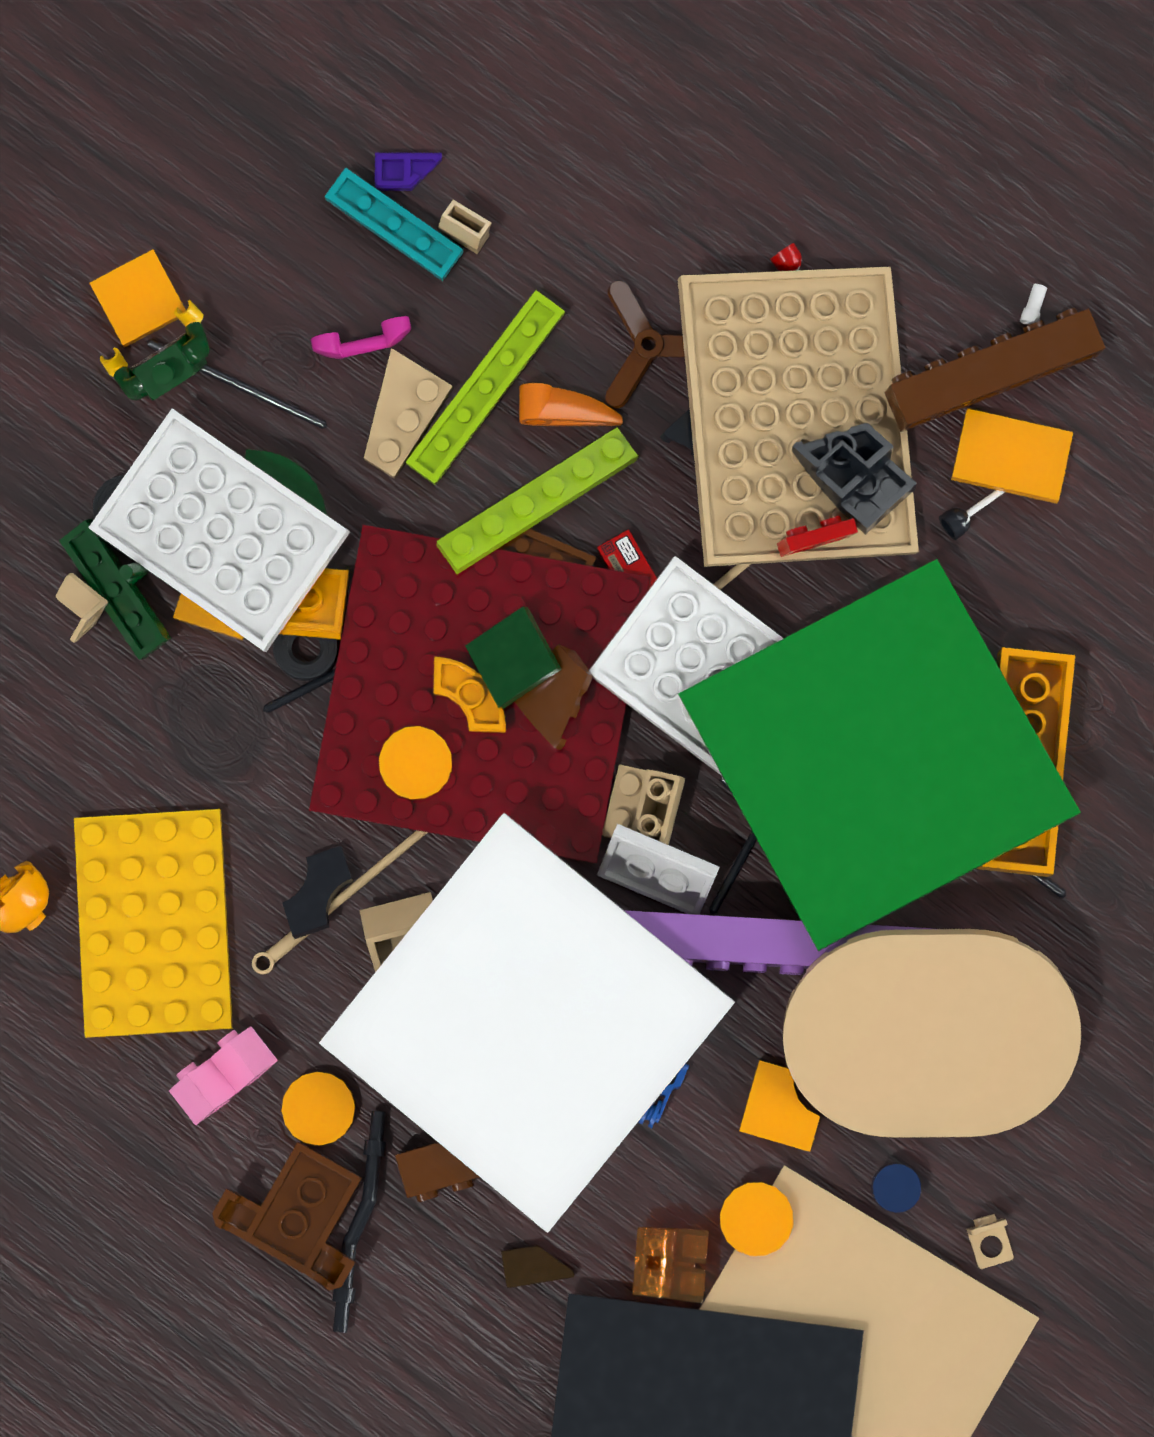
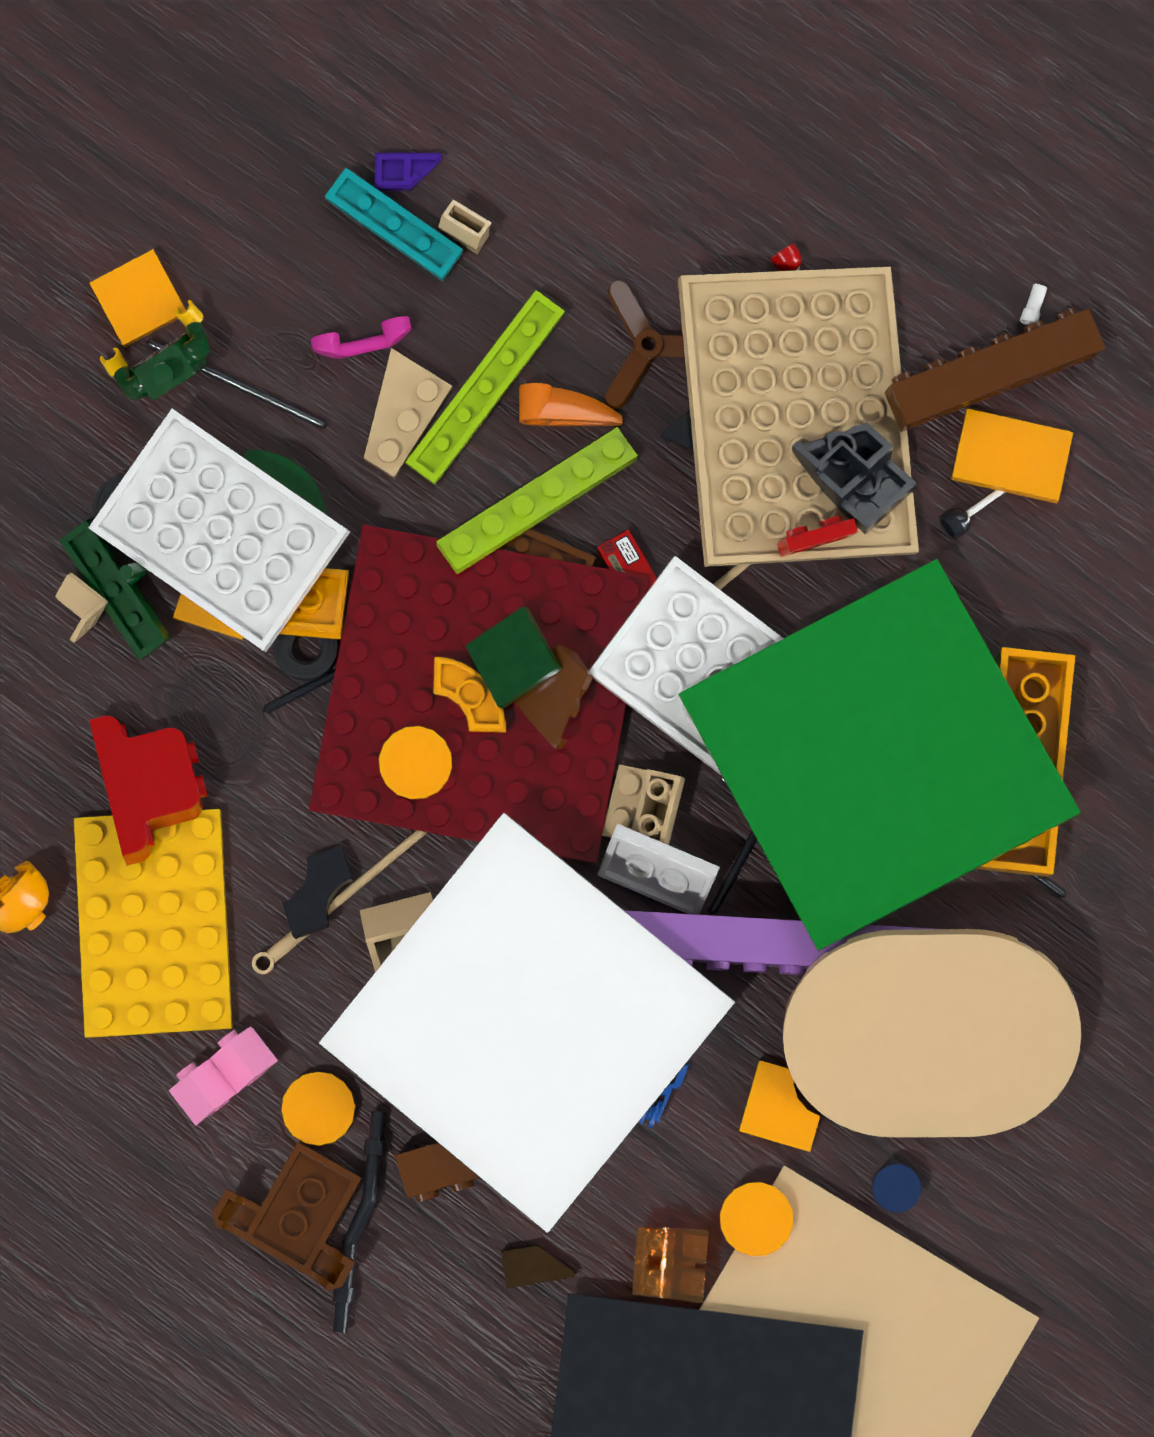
(146, 782): none -> red brick
(985, 1227): tan bracket -> none

